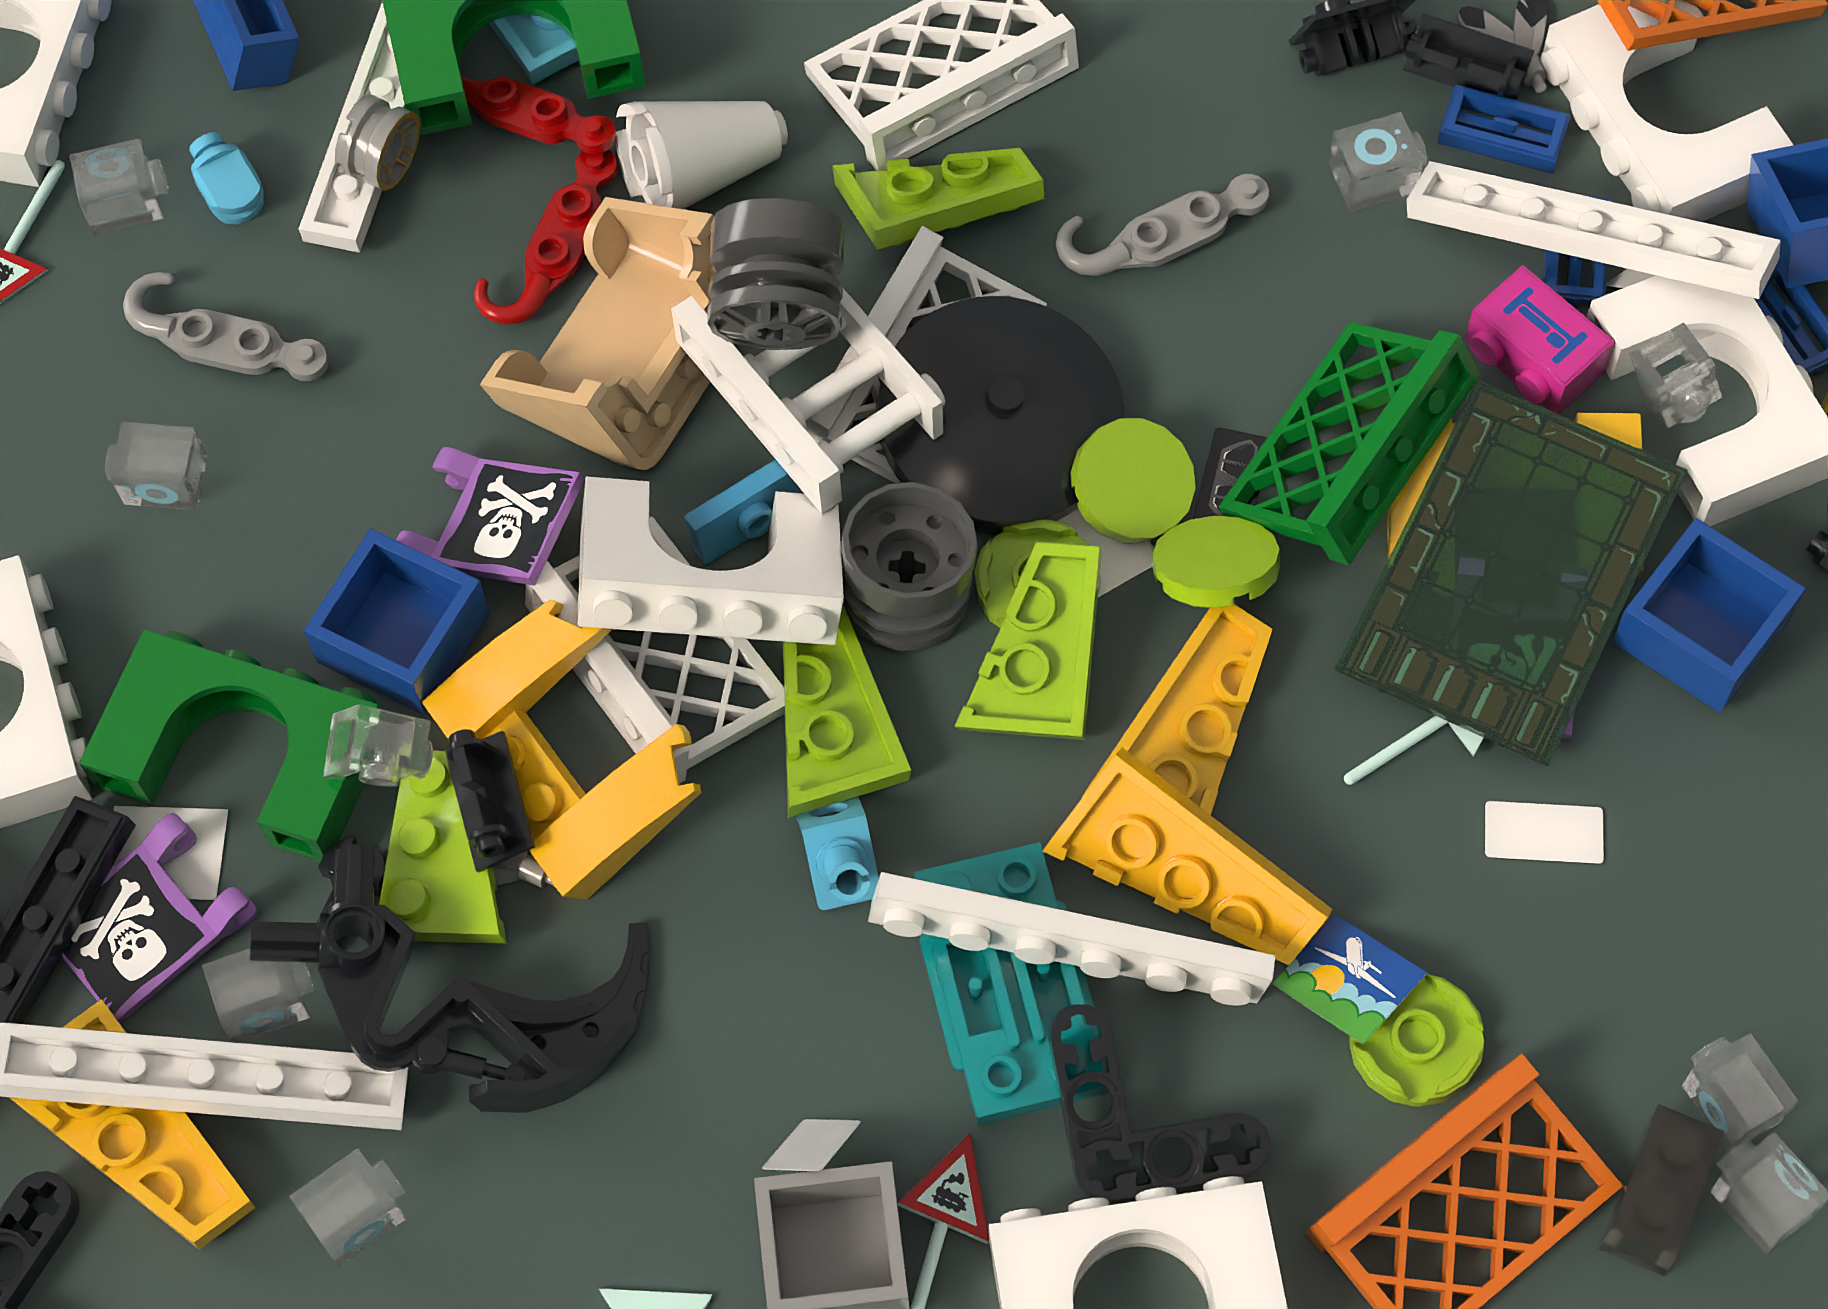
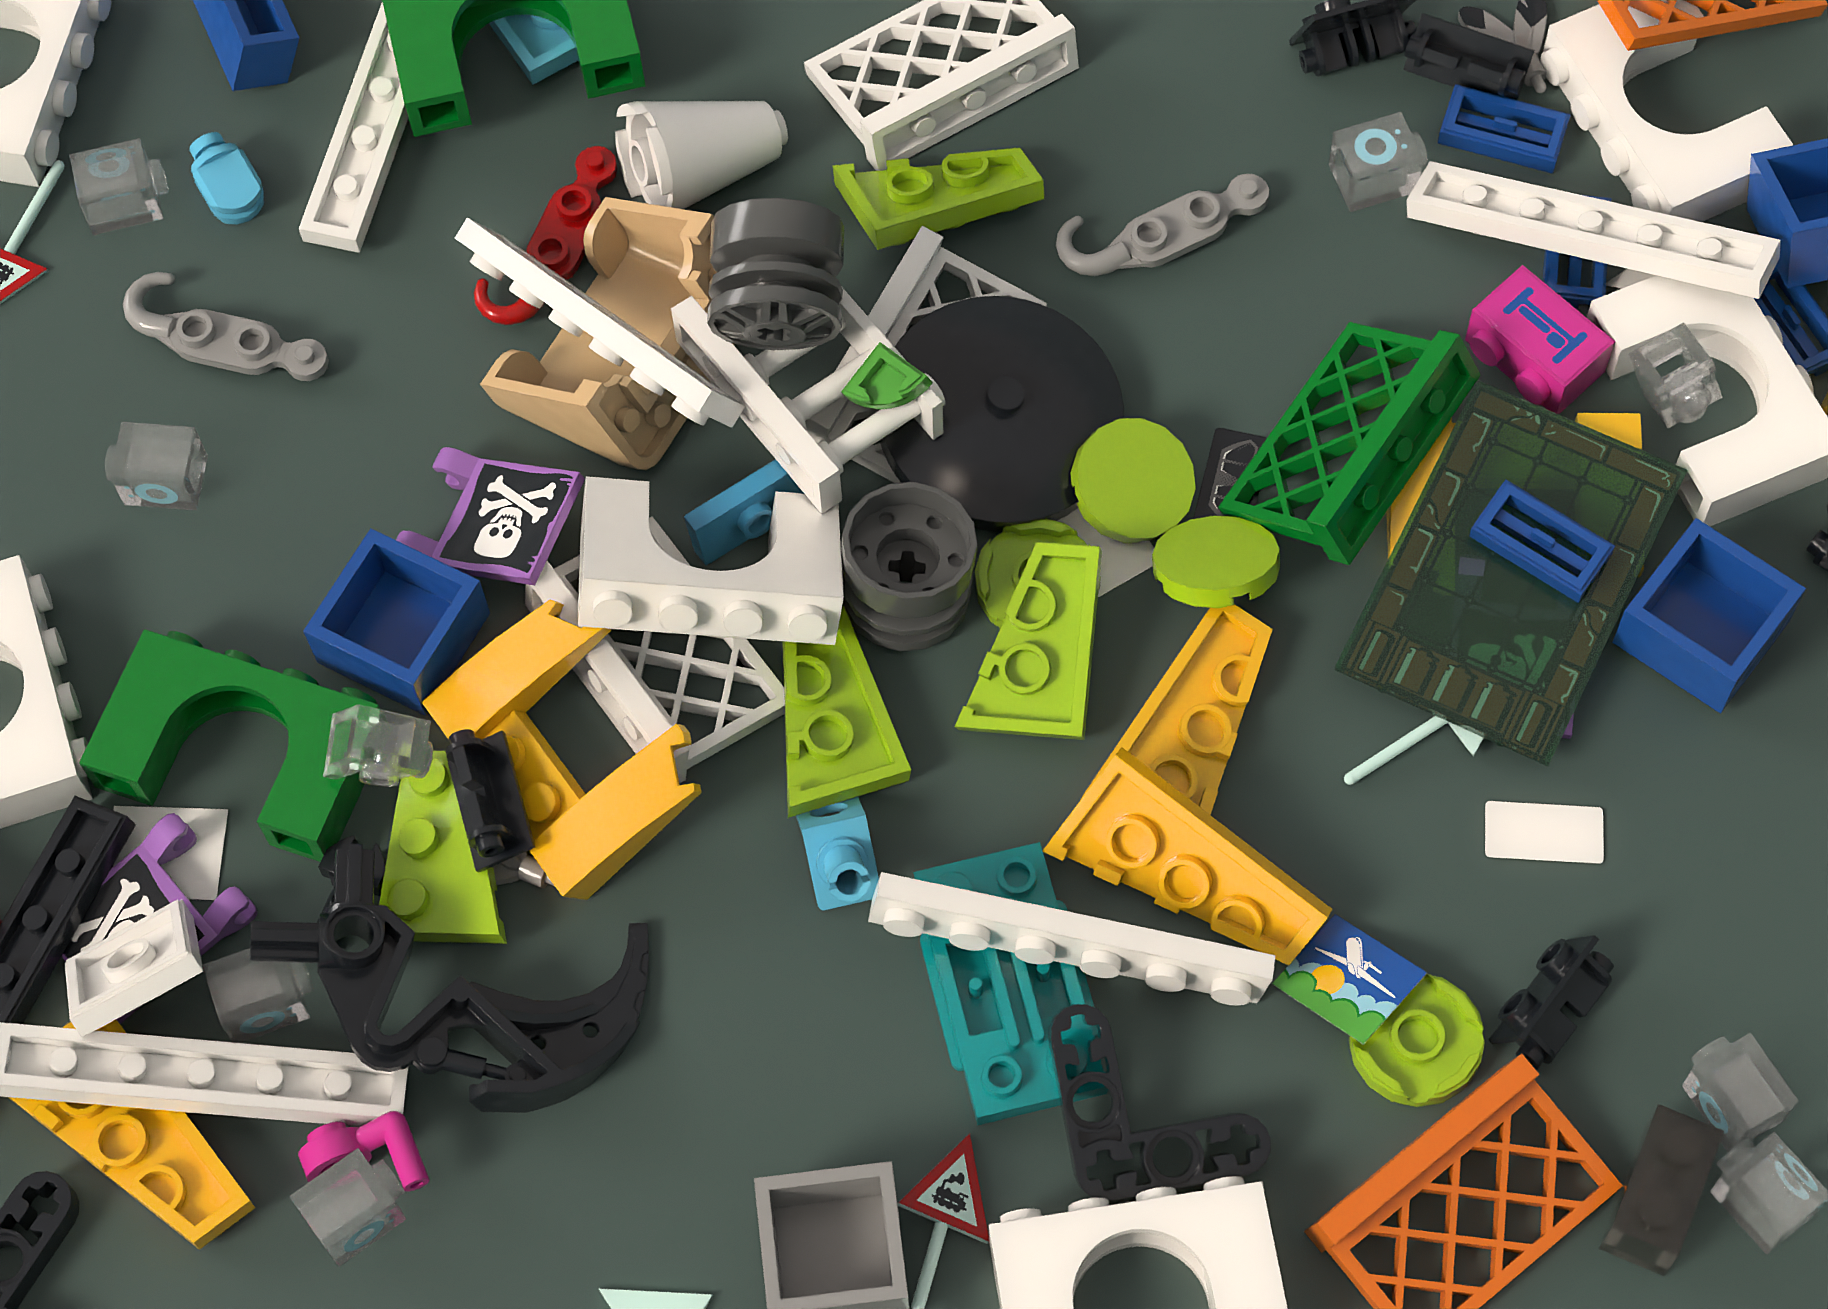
(132, 967): none -> white tile
(335, 1141): none -> dark pink plate
(378, 142): light grey wheel -> none
(537, 114): red piece -> none
(612, 336): none -> white plate
(811, 1145): white sticker -> none
(885, 381): none -> bright green tile
(1532, 561): none -> blue tile
(1565, 977): none -> black hinge

